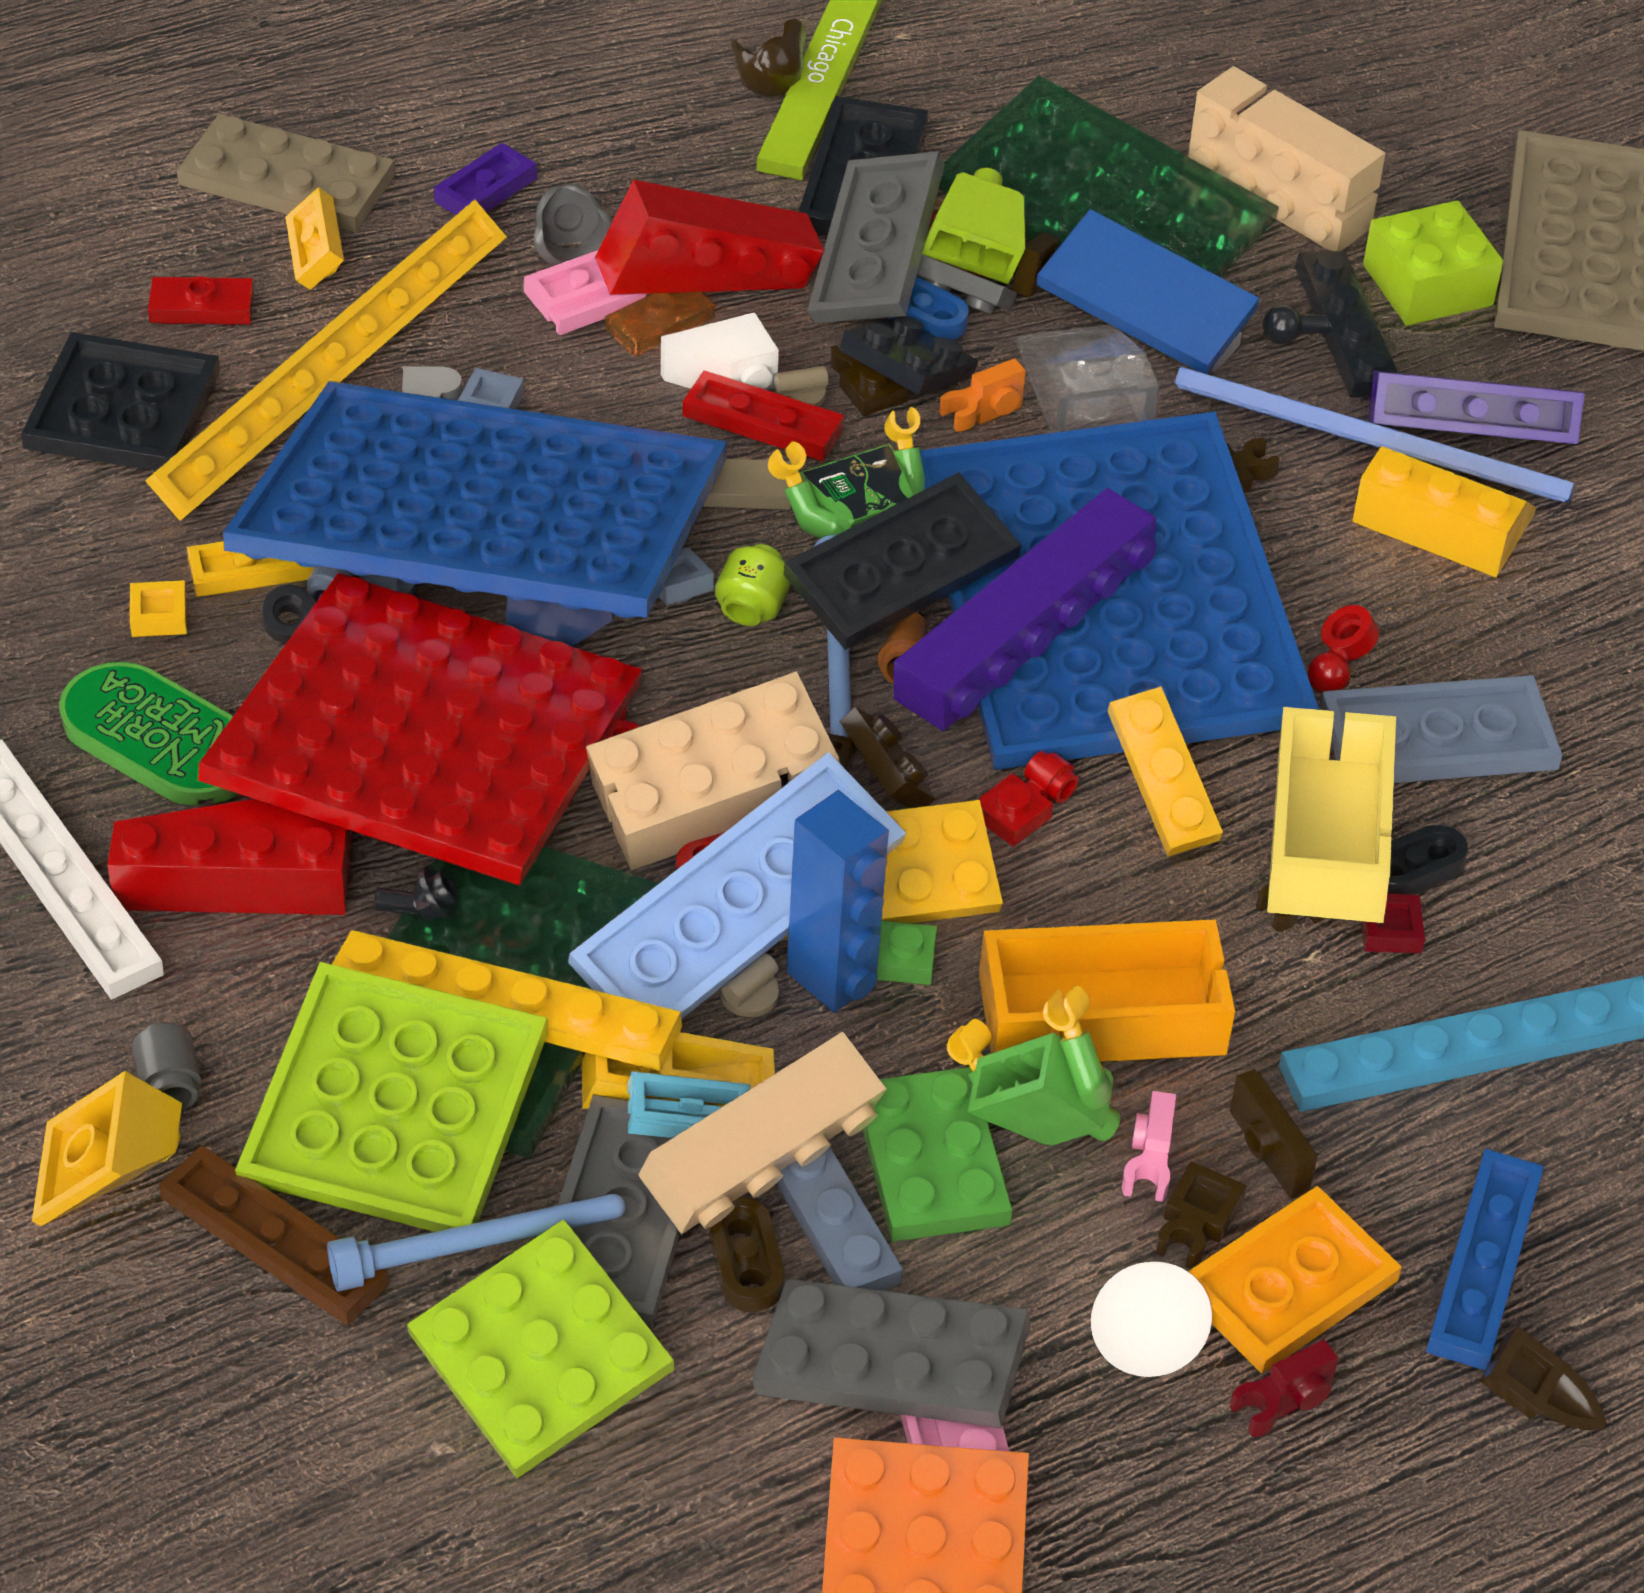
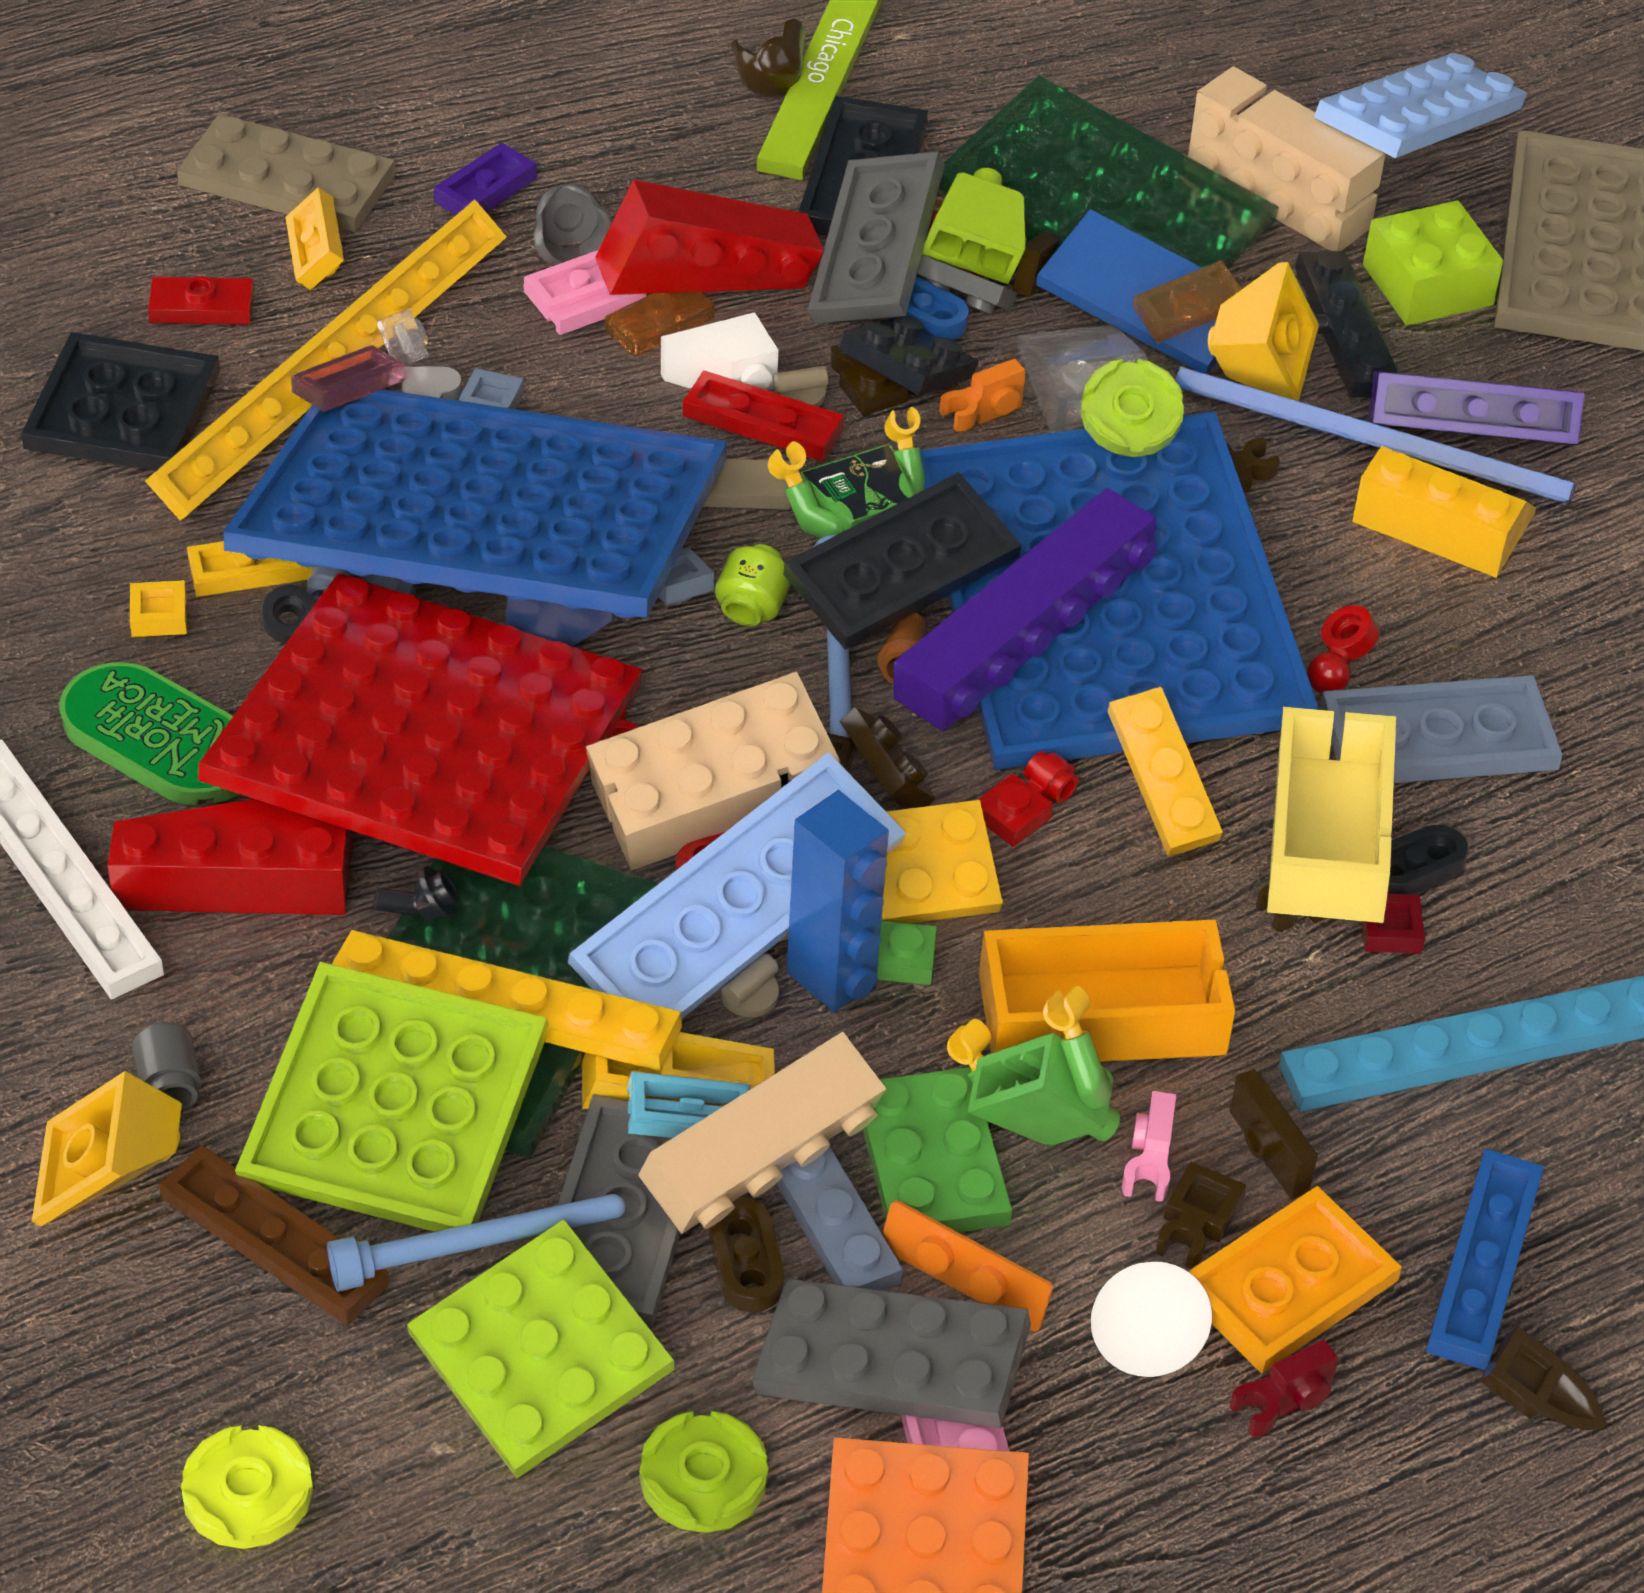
(246, 1486): none -> neon yellow tile
(347, 378): none -> clear pink tile
(404, 337): none -> clear plate
(694, 1487): none -> lime tile
(964, 1263): none -> orange piece
(1132, 407): none -> lime tile
(1185, 301): none -> clear orange plate
(1266, 334): none -> yellow slope
(1421, 104): none -> light blue plate

